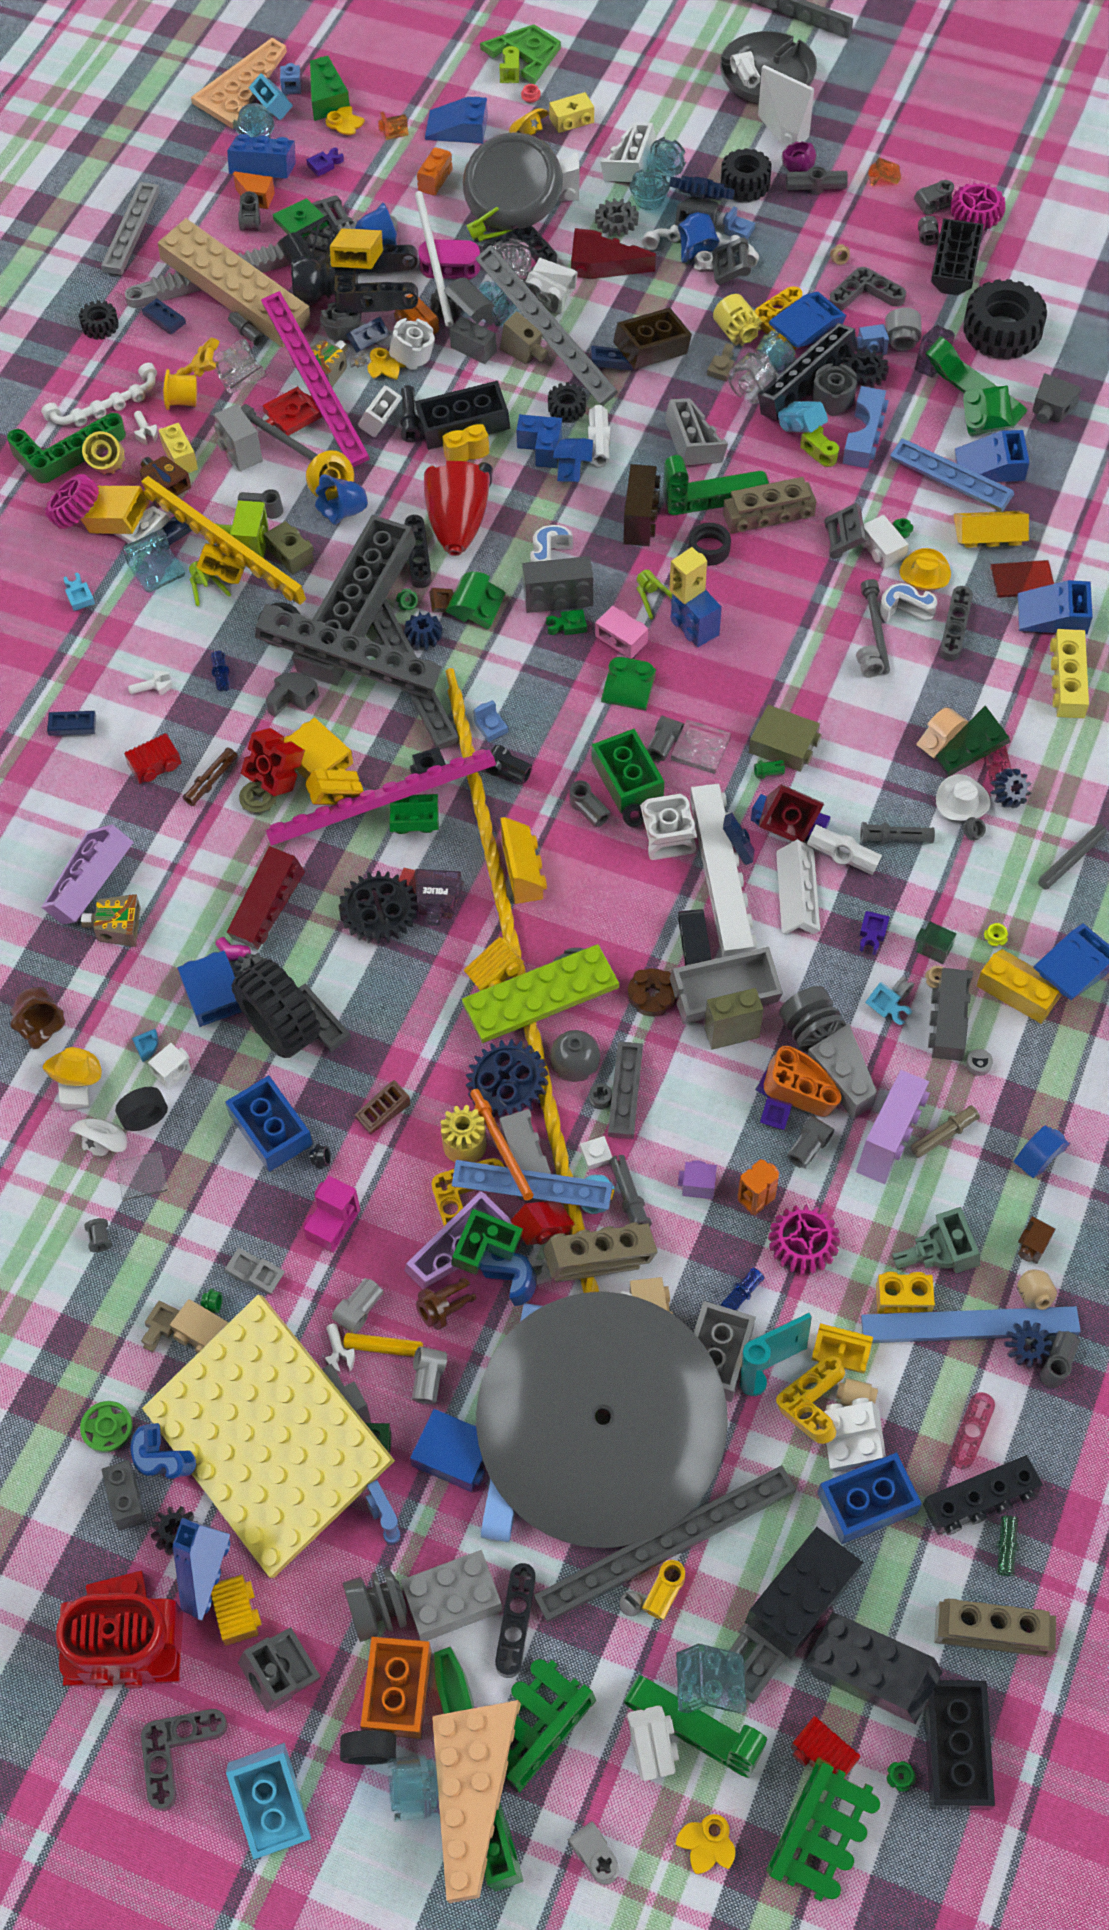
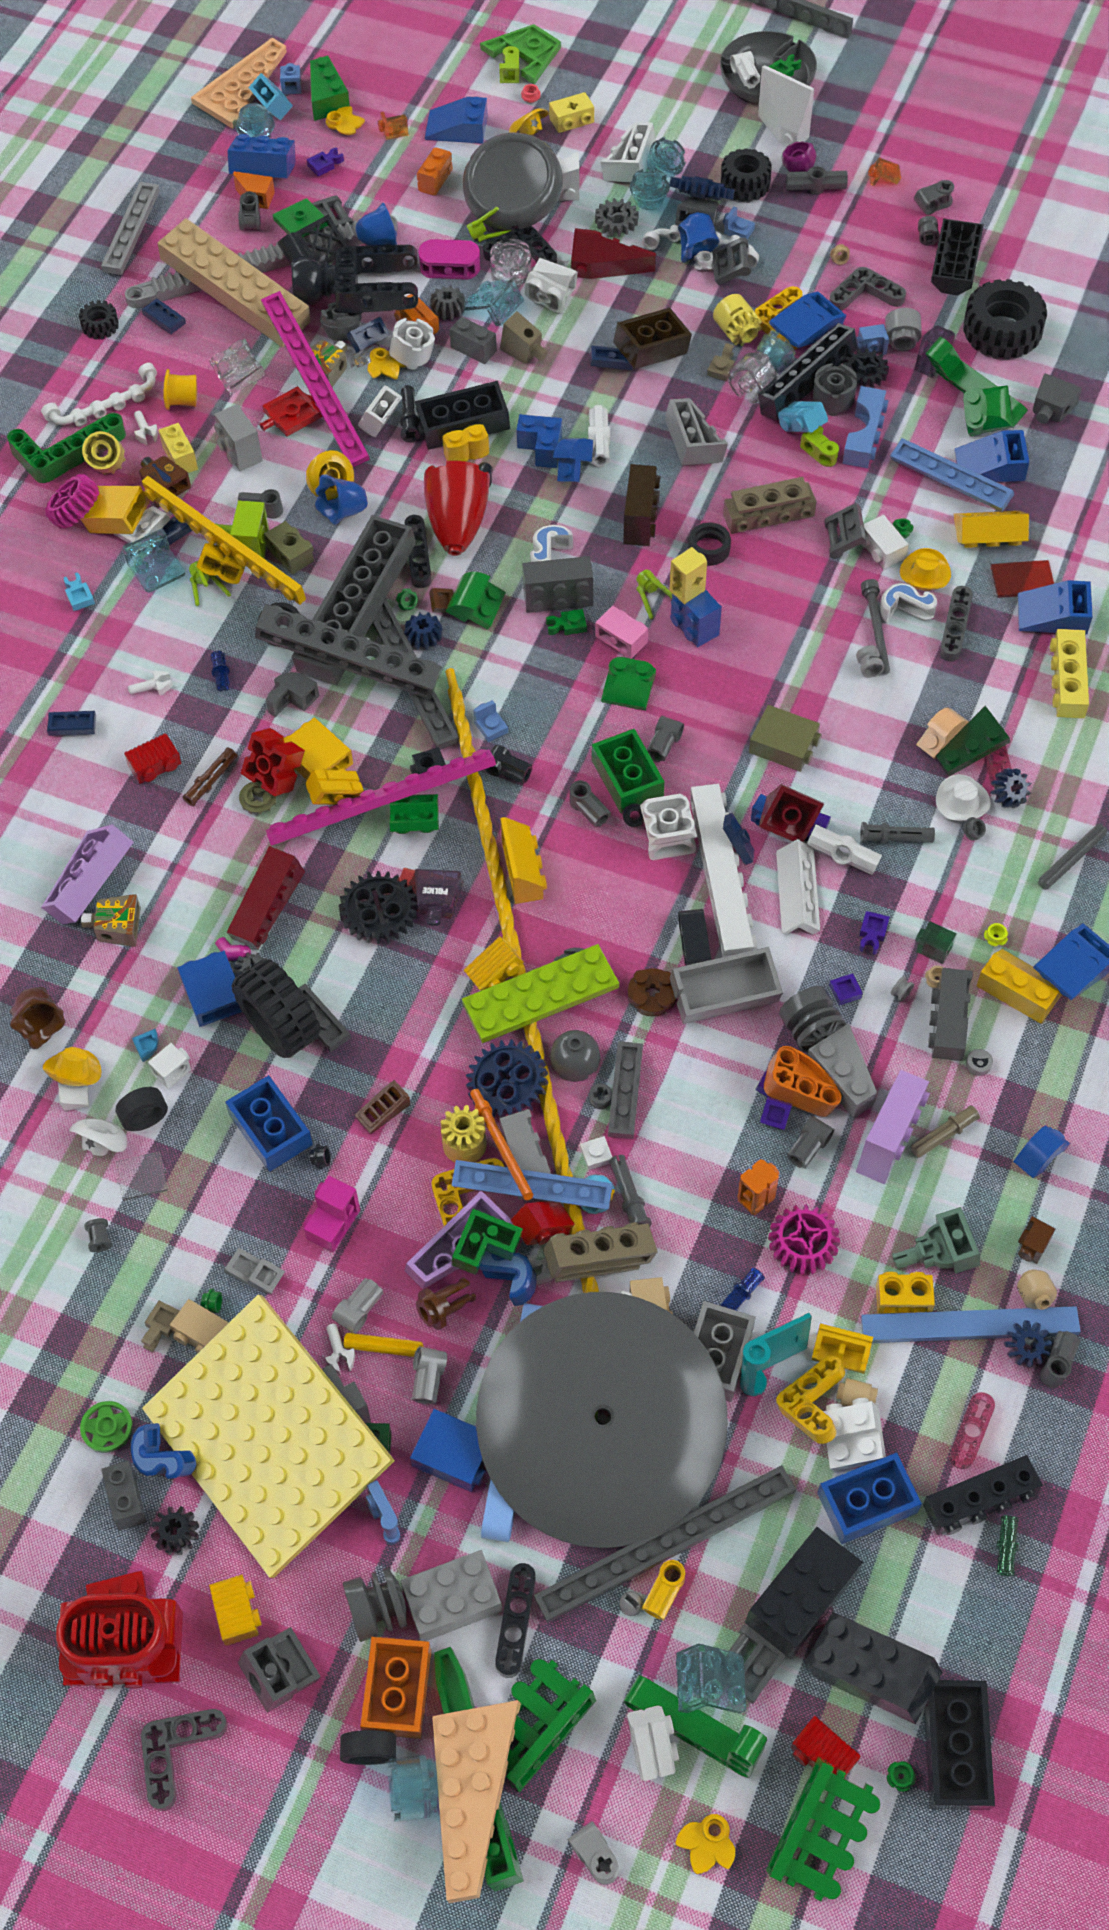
(197, 1559): slope -> none
(202, 360): yellow piece -> none
(245, 328): dark grey axle -> none
(251, 415): dark grey piece -> none
(268, 1800): medium azure slope -> none
(356, 248): yellow brick -> none
(434, 259): white piece -> none
(471, 300): dark grey brick -> none
(551, 330): dark grey plate -> none
(567, 393): black tyre -> none
(698, 1179): medium lavender brick -> none
(700, 746): clear plate -> none
(704, 494): green beam -> none
(733, 1018): olive brick -> none
(771, 768): green pin -> none
(787, 67): none -> green plate
(845, 989): none -> dark purple plate
(886, 1001): medium azure plate -> none
(978, 204): dark pink gear -> none
(982, 1635): dark tan brick -> none

